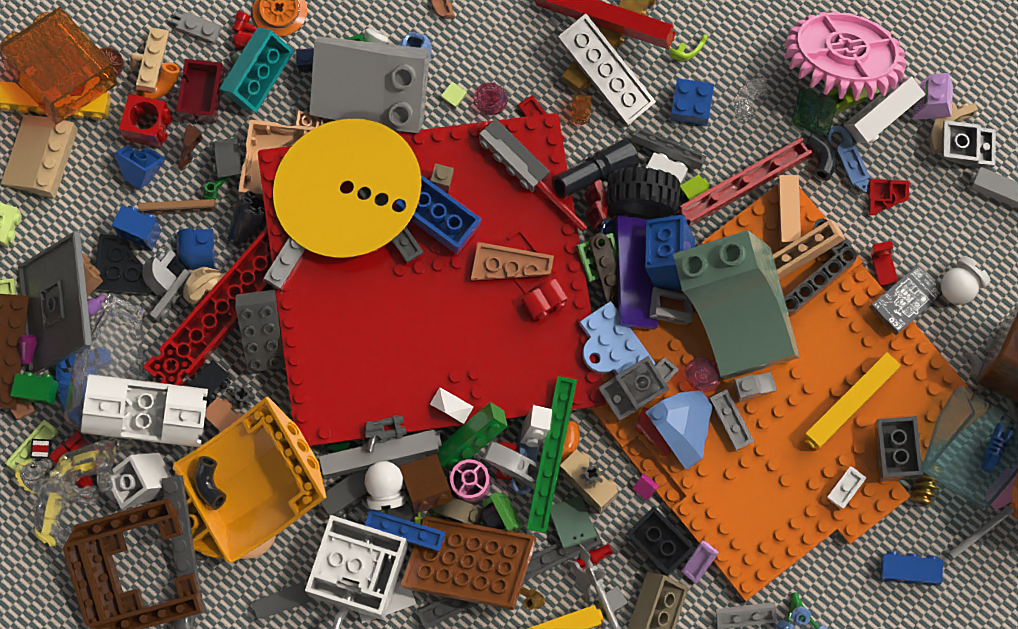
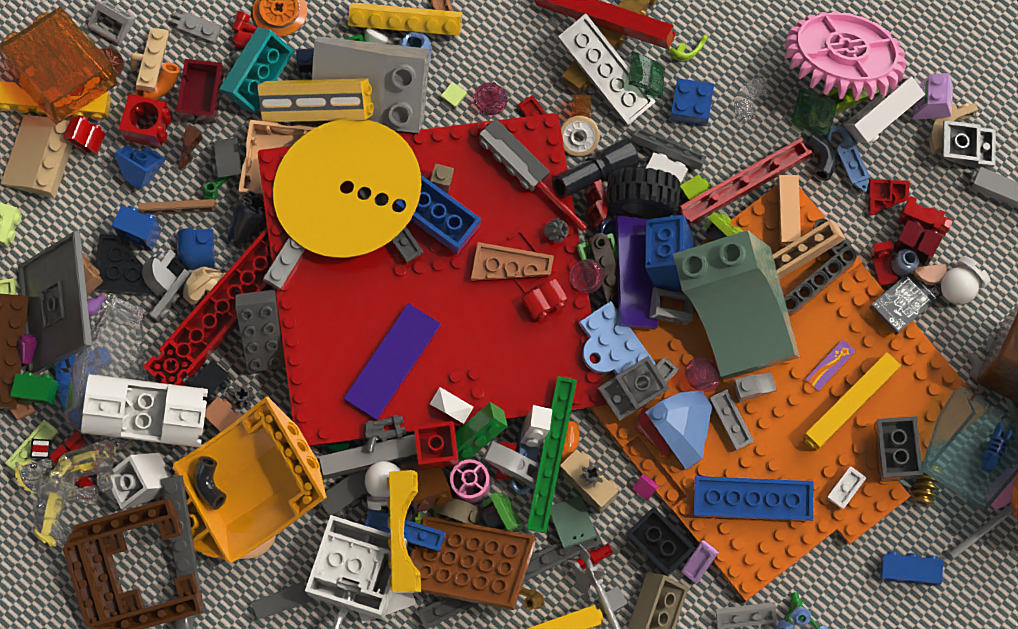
(84, 134): none -> red brick
(116, 14): none -> light grey tile
(315, 100): none -> yellow brick
(392, 361): none -> dark purple tile
(403, 489): none -> yellow arch
(405, 19): none -> yellow brick
(436, 445): none -> red brick
(556, 230): none -> dark grey gear
(587, 275): none -> clear pink piece
(590, 131): none -> white wheel
(647, 75): none -> clear green slope
(719, 226): none -> lime piece
(753, 498): none -> blue plate
(830, 365): none -> medium lavender sticker
(905, 262): none -> sand blue head
(919, 240): none -> dark red piece
(928, 217): none -> red hips
(930, 274): none -> nougat tile

